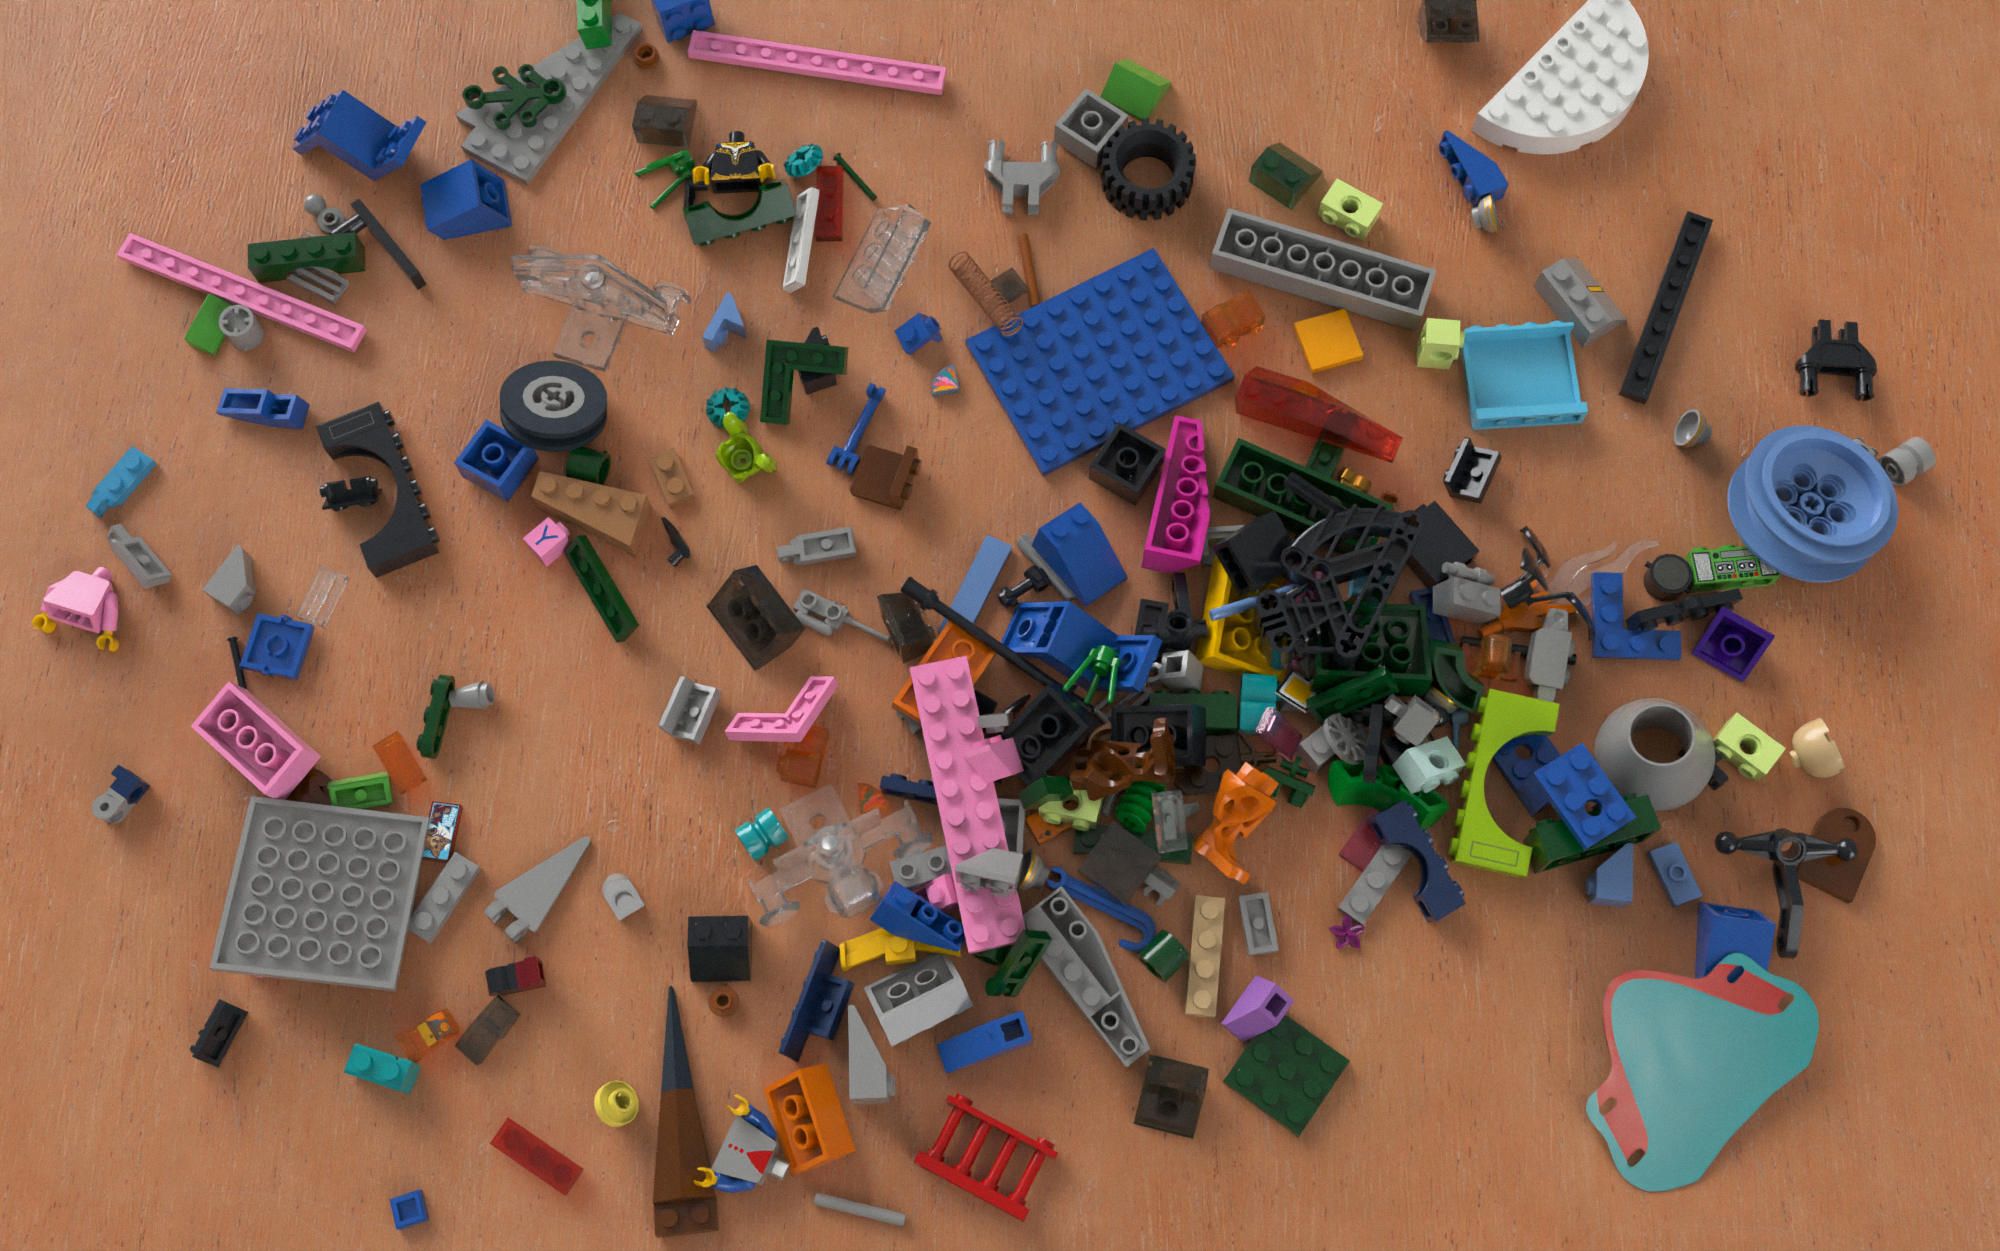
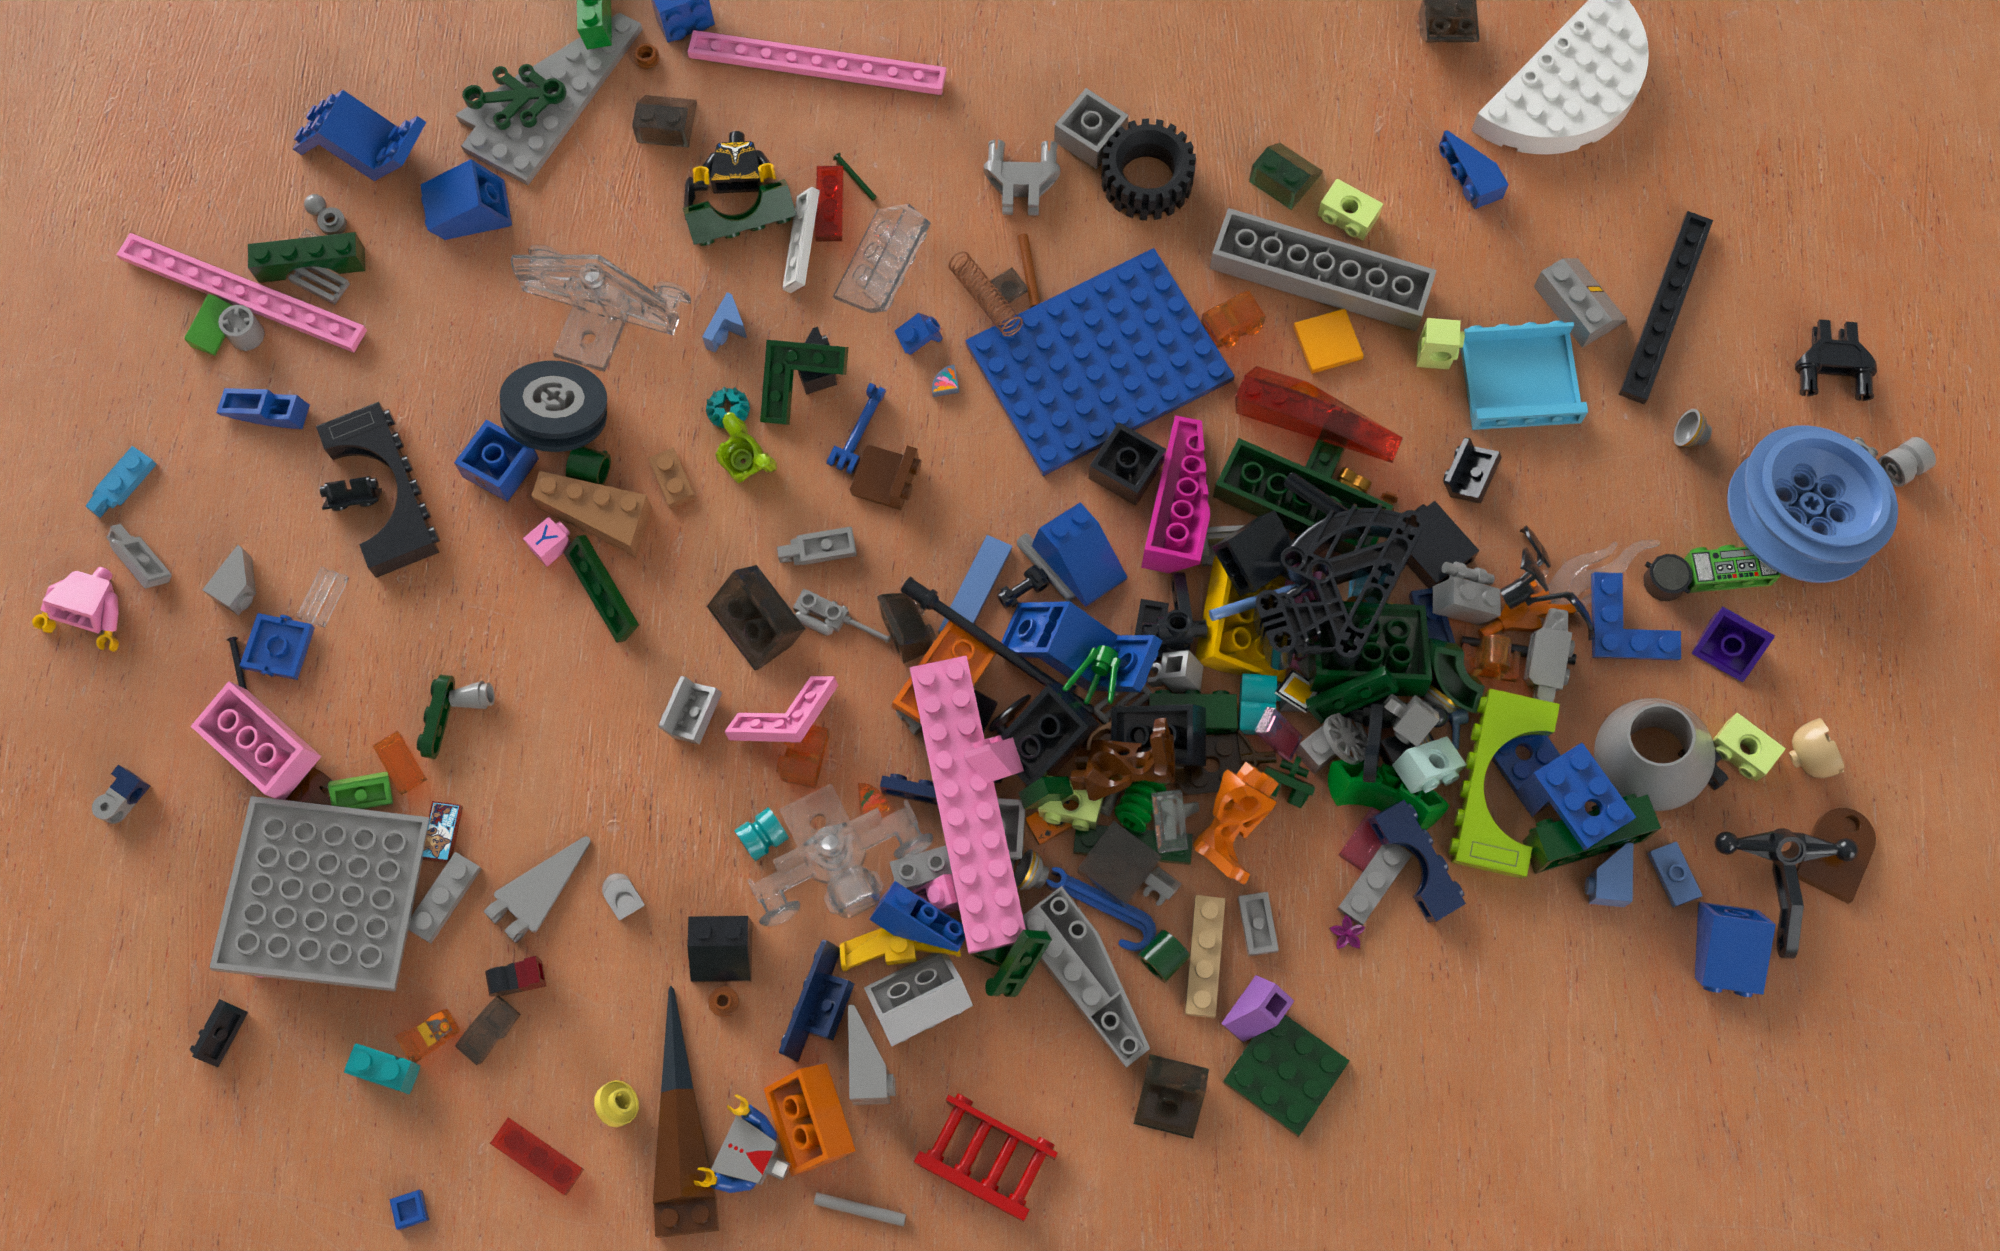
(363, 219): black piece -> none
(678, 163): green plant -> none
(678, 542): black bar -> none
(803, 160): teal gear -> none
(985, 1042): blue slope -> none
(991, 870): light grey slope -> none
(995, 722): light grey plate -> none
(1134, 89): bright green slope -> none
(1486, 215): light grey piece -> none
(1673, 614): black hinge -> none
(1694, 1064): teal piece -> none

